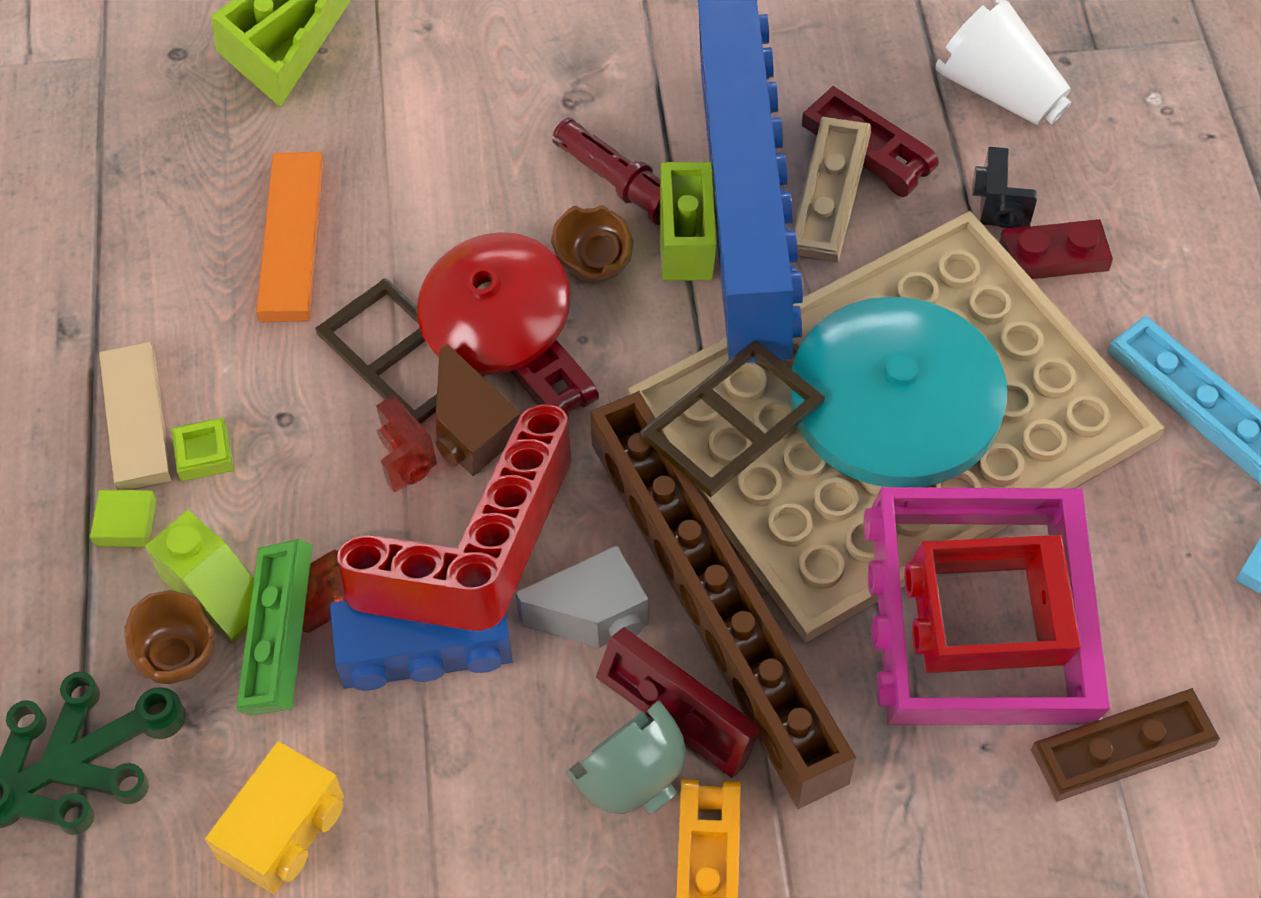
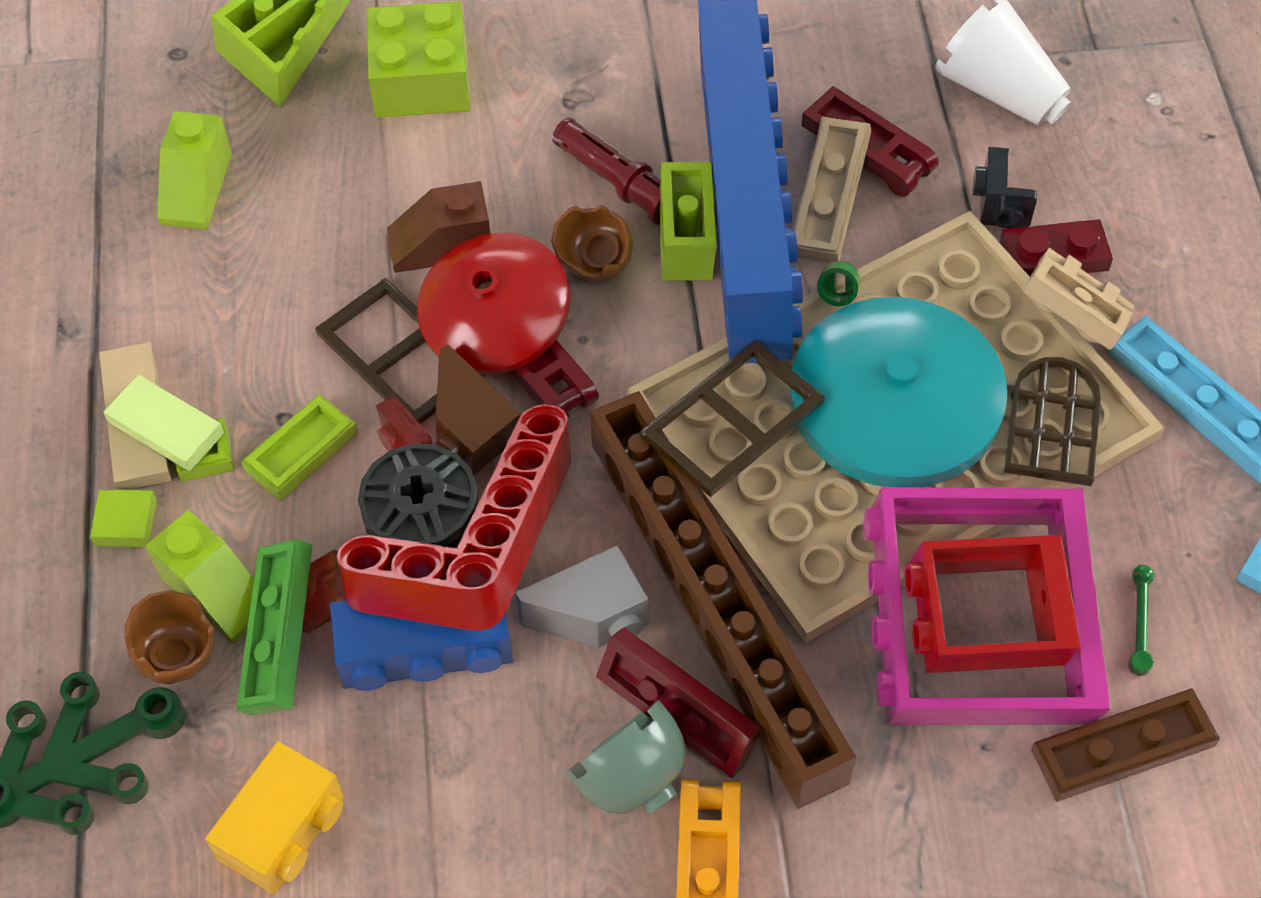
(163, 422): none -> yellowish green tile
(192, 169): none -> lime slope
(290, 237): orange tile -> none
(299, 447): none -> lime tile
(418, 59): none -> lime brick
(418, 495): none -> pearl dark grey wheel
(437, 224): none -> copper slope
(828, 281): none -> green hinge
(1039, 433): none -> dark brown window
(1079, 298): none -> tan plate
(1141, 661): none -> green hinge

